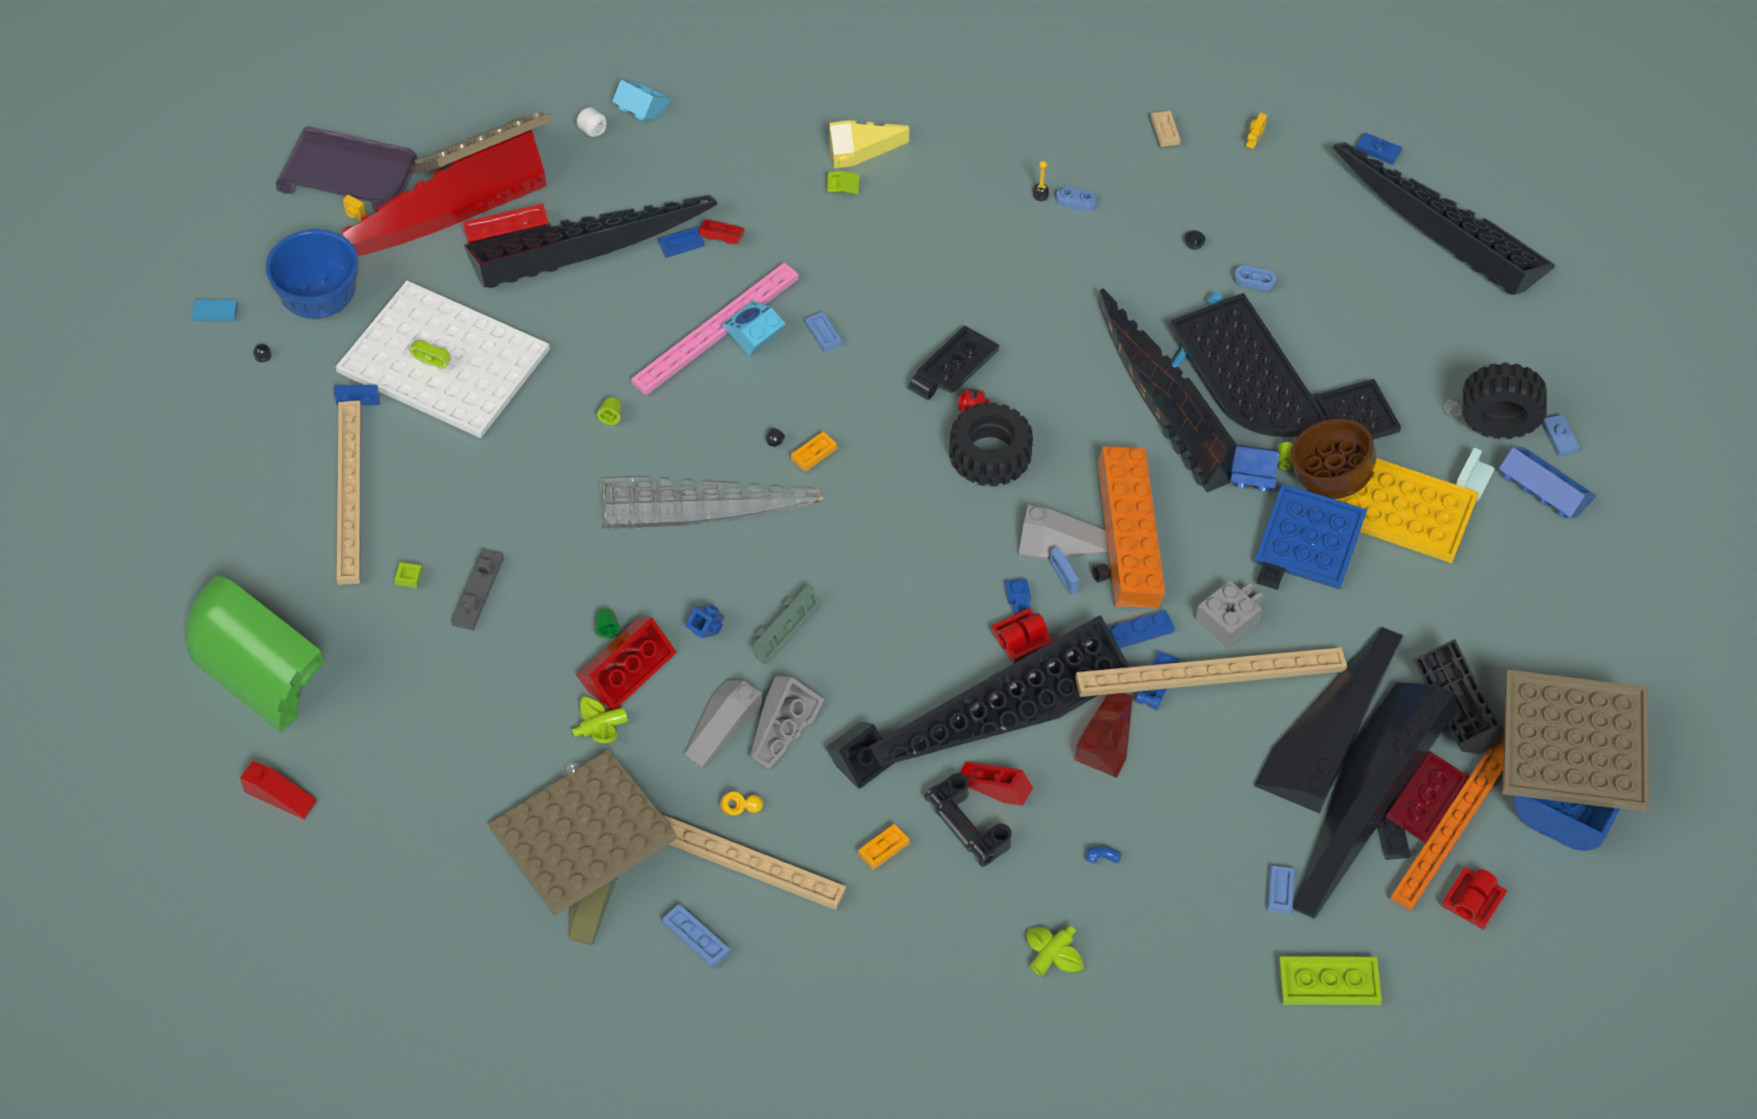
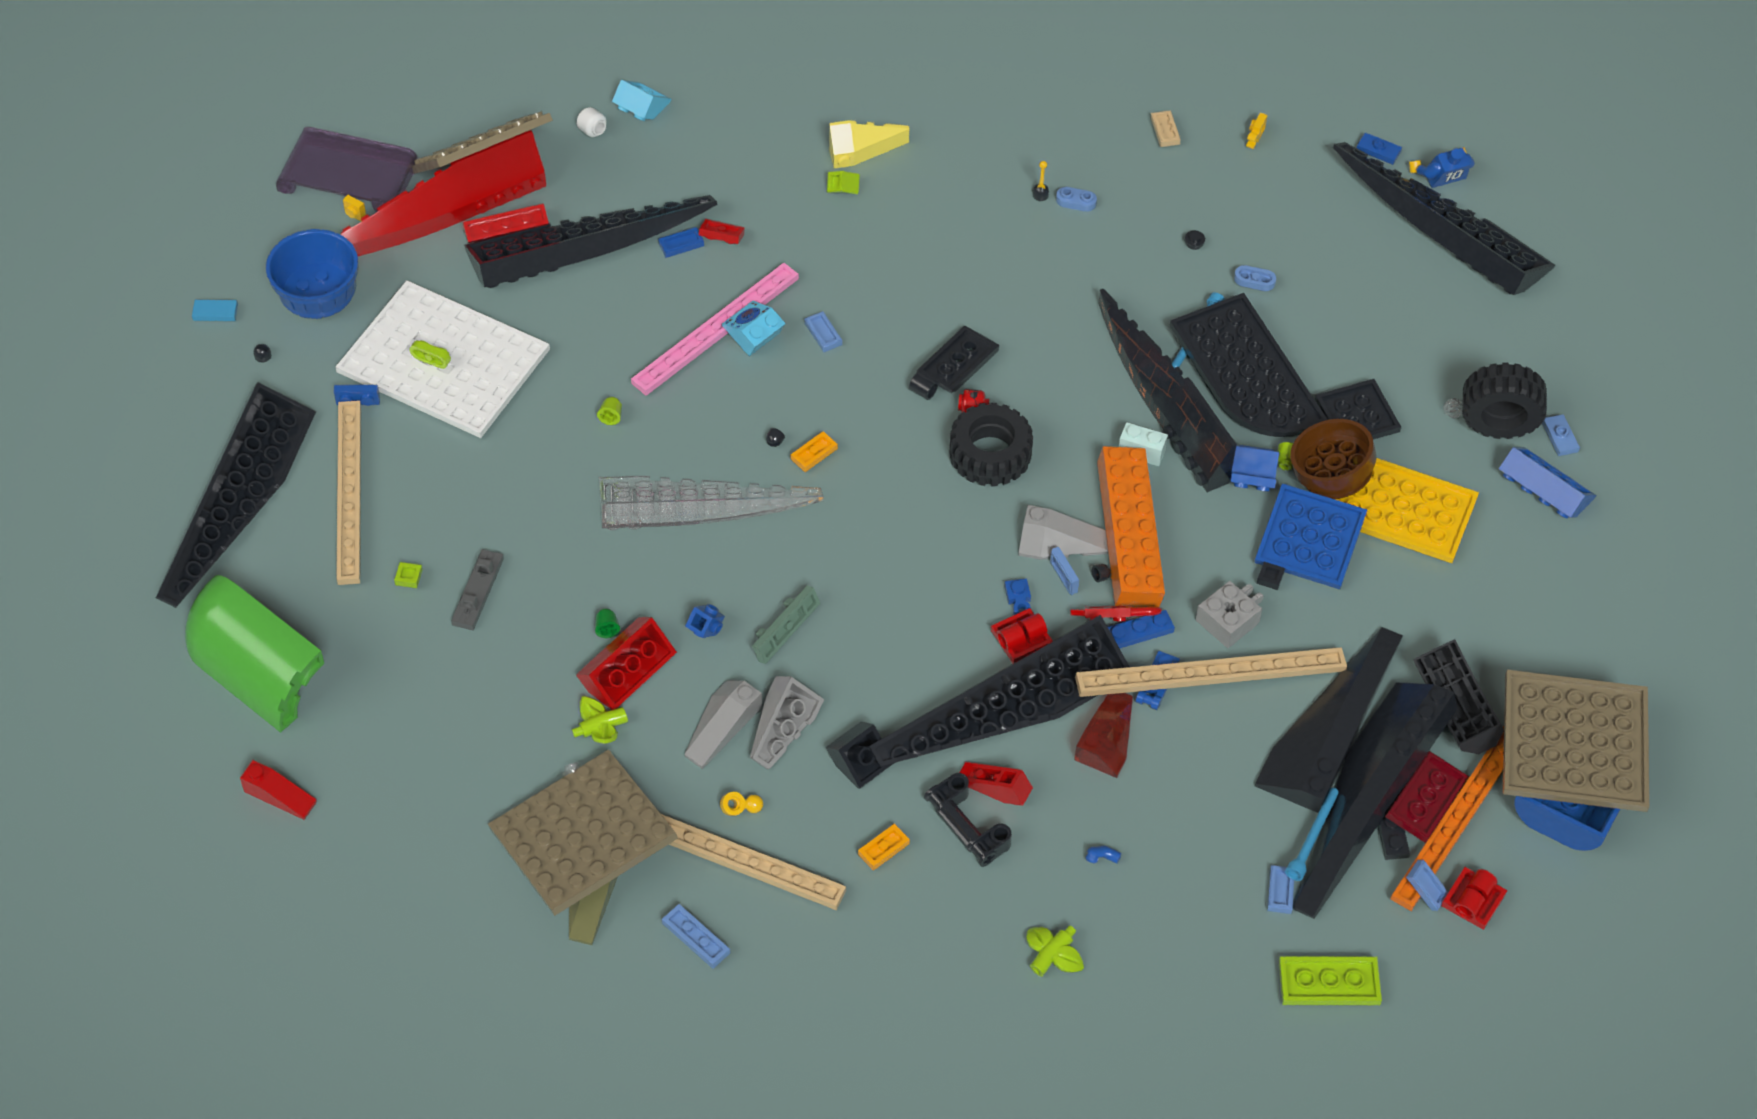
(242, 482): none -> black wedge
(1117, 613): none -> red plate
(1140, 437): none -> light aqua brick
(1297, 868): none -> dark azure piece
(1427, 885): none -> medium blue tile
(1445, 167): none -> blue torso
(1475, 473): light aqua panel -> none

